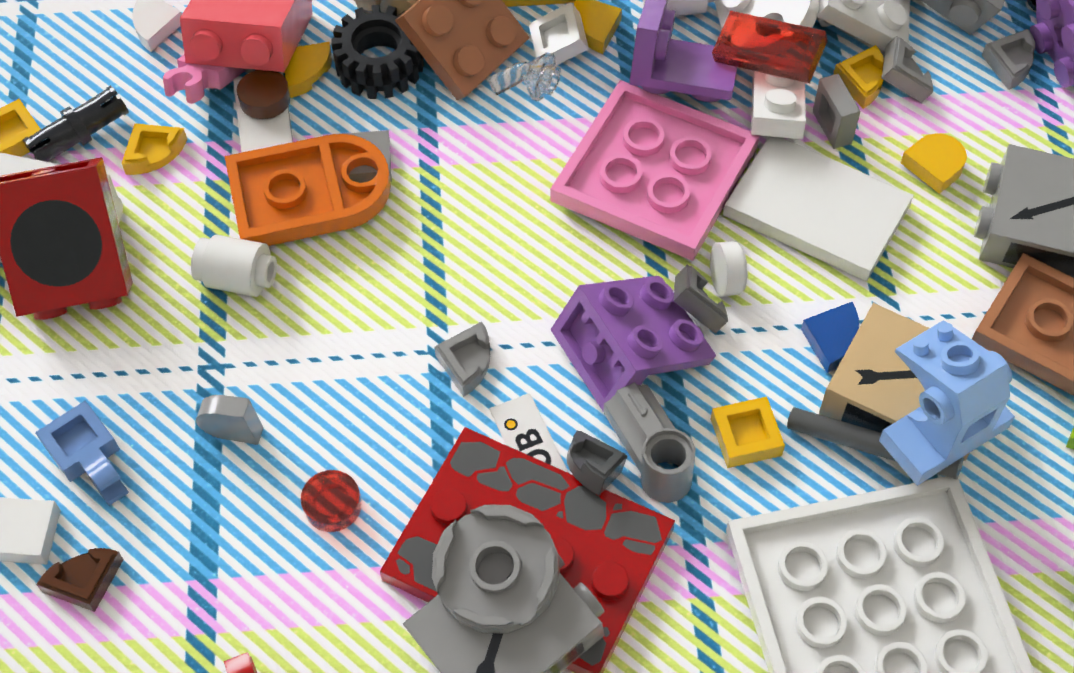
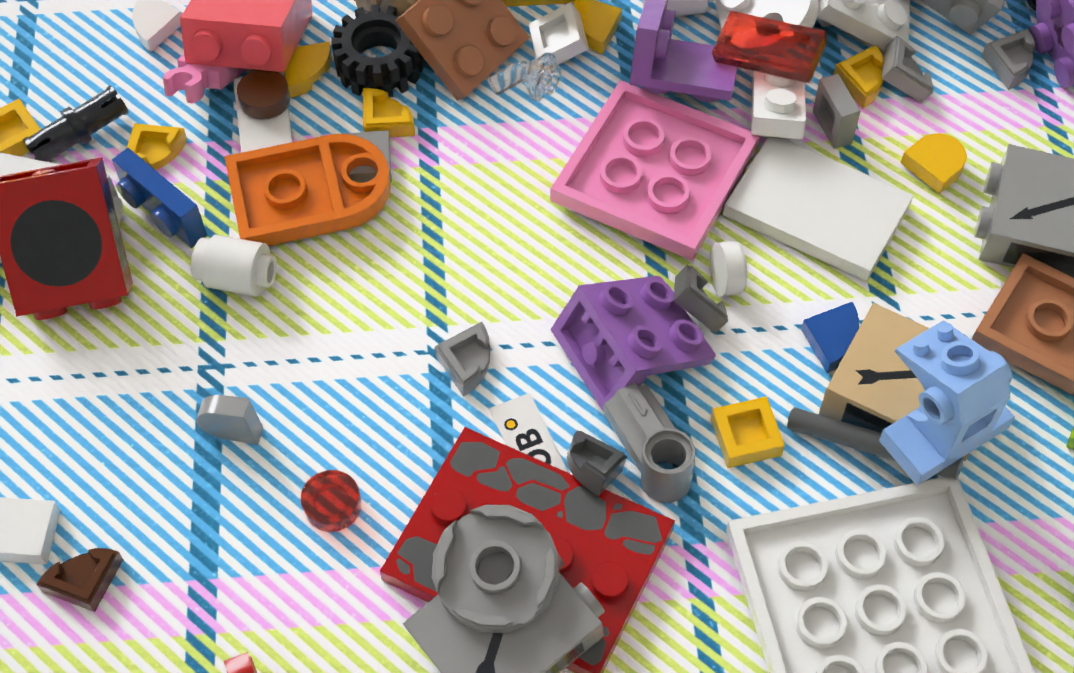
(81, 446): medium blue plate -> none
(167, 205): none -> blue plate
(385, 113): none -> yellow tile

